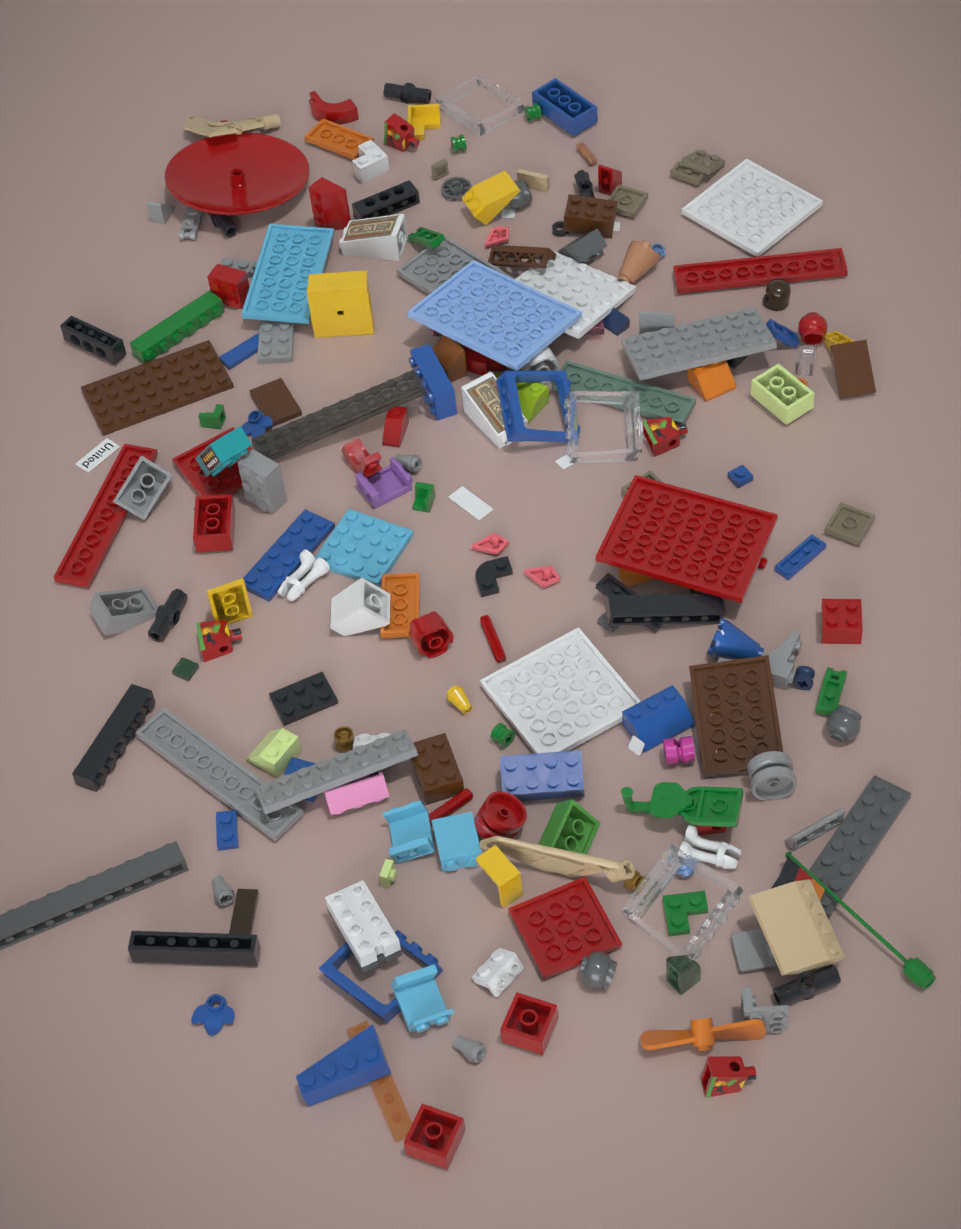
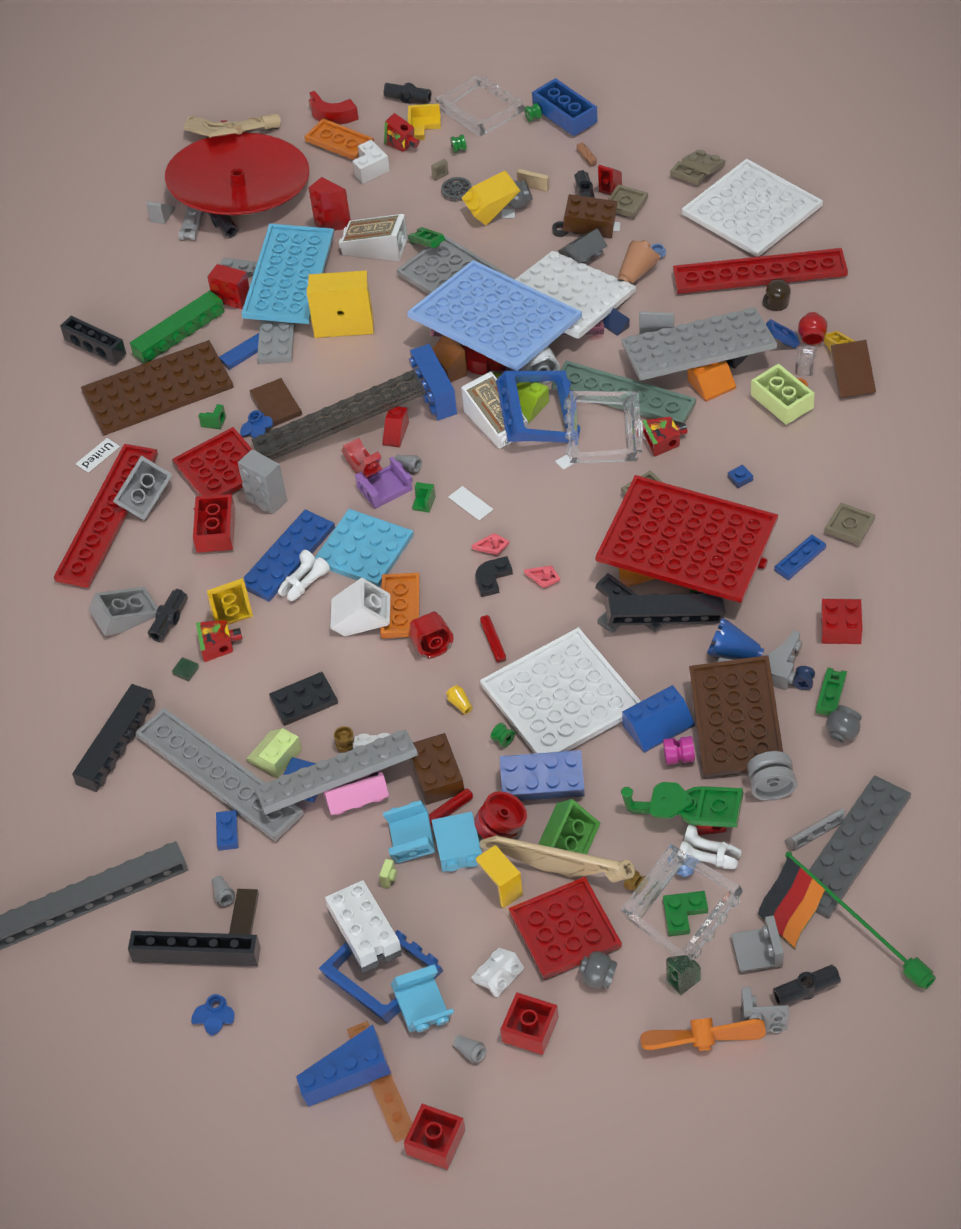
(224, 452): teal brick -> none
(387, 201): black brick -> none
(497, 236): coral piece -> none
(519, 253): reddish brown fence -> none
(636, 745): white sticker -> none
(725, 1075): red torso -> none
(796, 928): tan slope -> none

